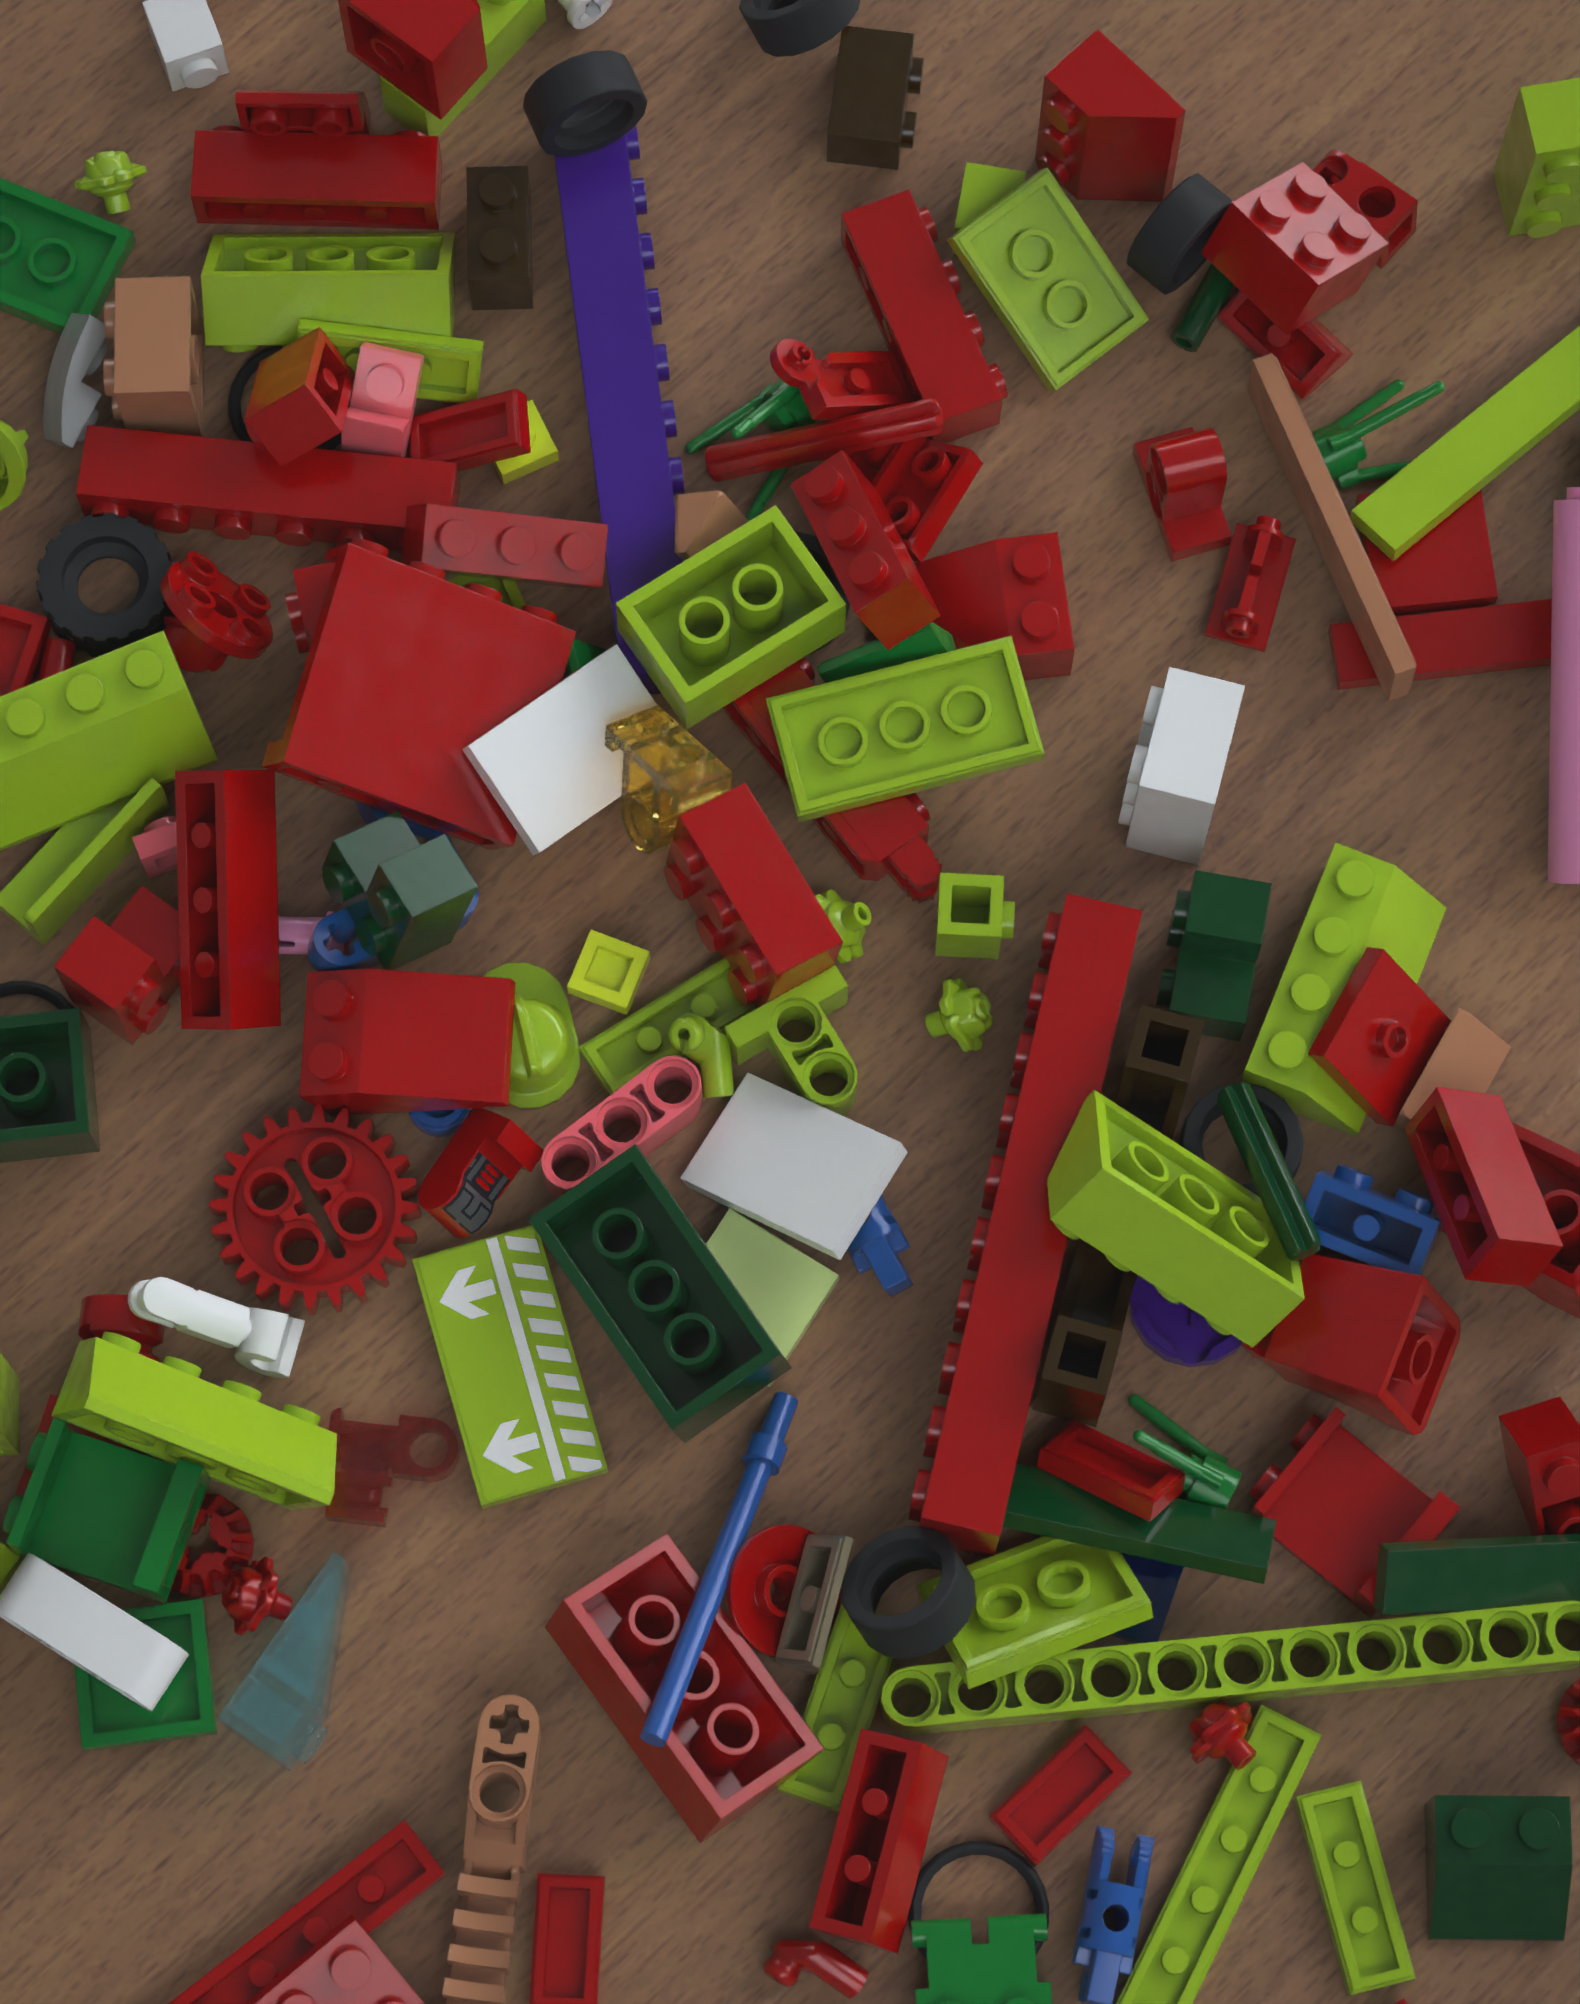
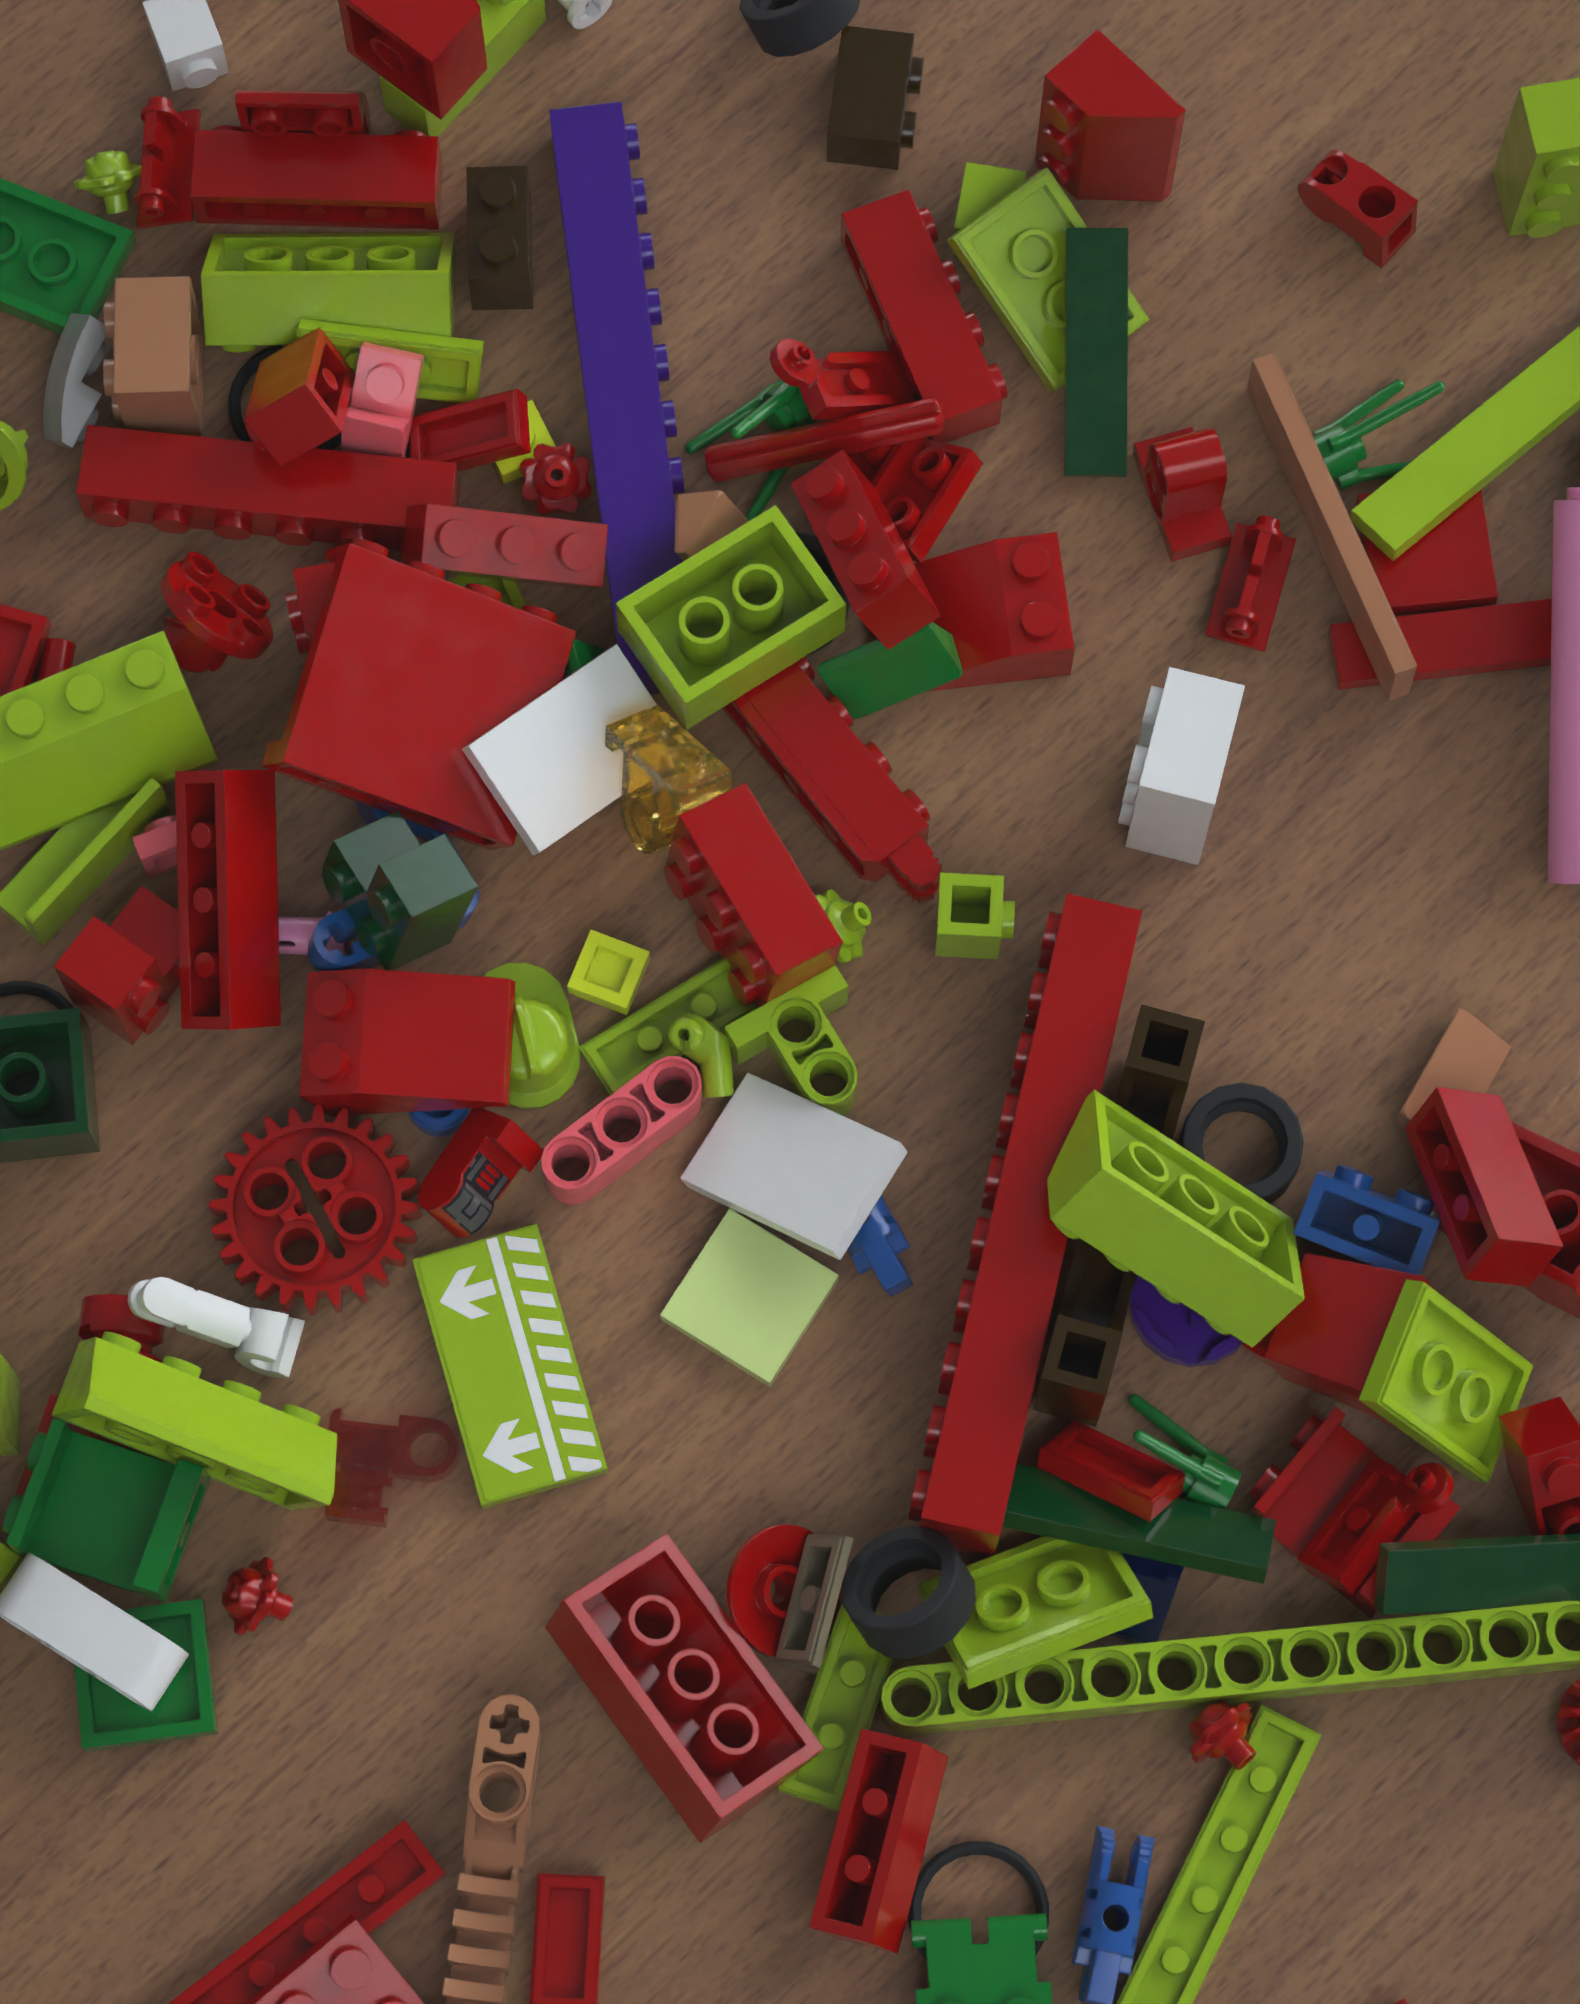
(78, 548): black tyre -> none
(166, 164): none -> red hinge
(232, 1533): red gear -> none
(292, 1682): clear light blue slope -> none
(555, 478): none -> red plant
(584, 103): black tyre -> none
(659, 1293): dark green brick -> none
(762, 1459): blue bar -> none
(817, 1958): red arm -> none
(905, 729): lime tile -> none
(962, 1015): lime plant -> none
(1060, 1795): red tile -> none
(1096, 352): none -> dark green tile
(1176, 232): black tyre -> none
(1202, 310): dark green piece -> none
(1218, 944): dark green brick -> none
(1269, 1171): dark green axle -> none
(1294, 247): red brick -> none
(1305, 355): red slope -> none
(1354, 908): lime slope -> none
(1354, 1888): lime tile -> none
(1370, 1515): none -> red hinge
(1379, 1036): red plate -> none
(1445, 1381): none -> lime tile
(1498, 1867): dark green slope -> none

